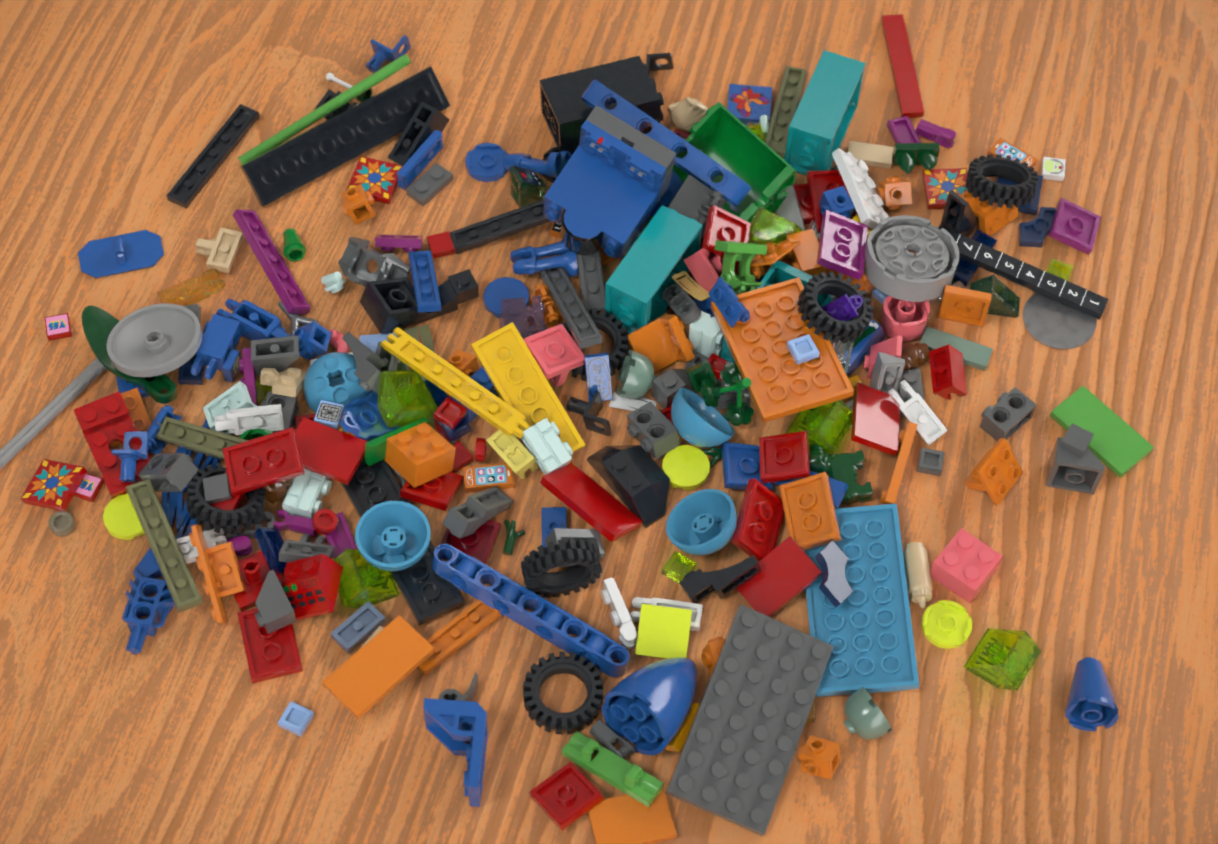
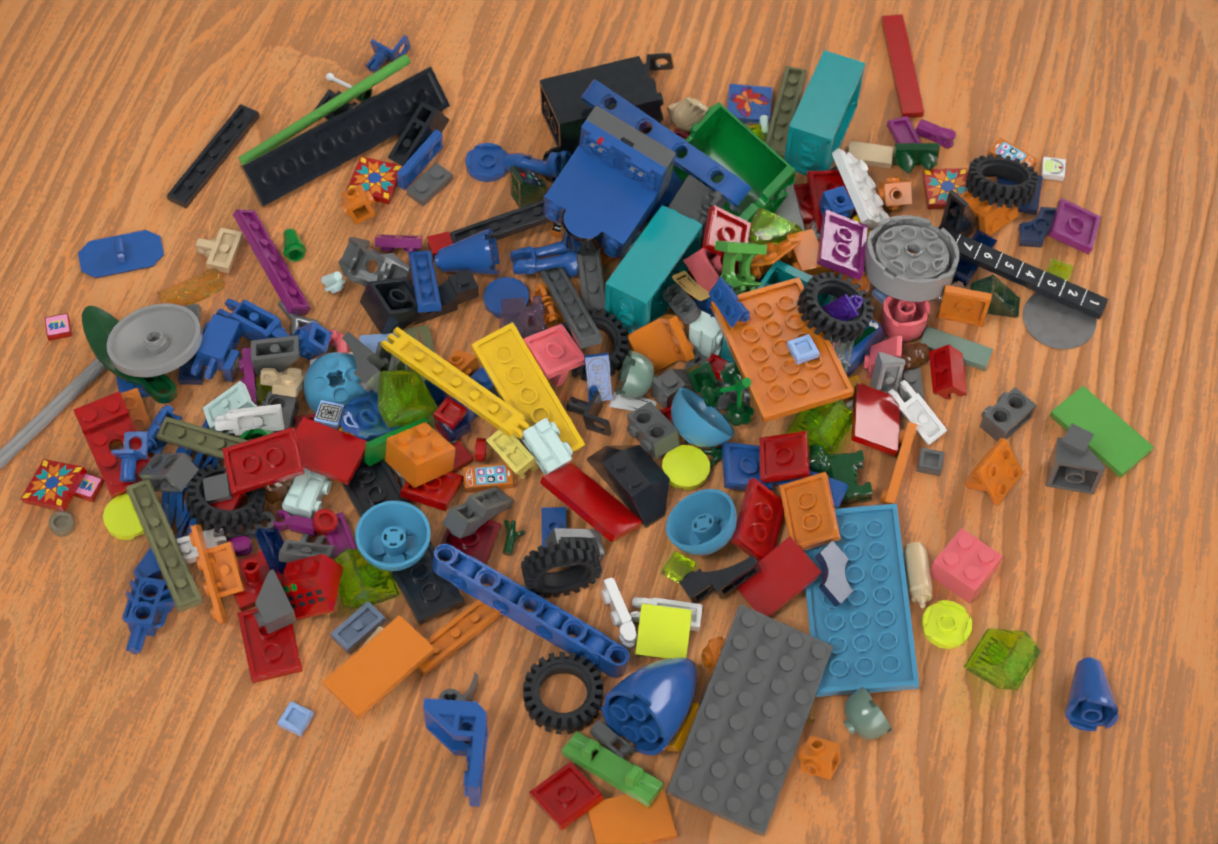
(474, 253): none -> blue cone

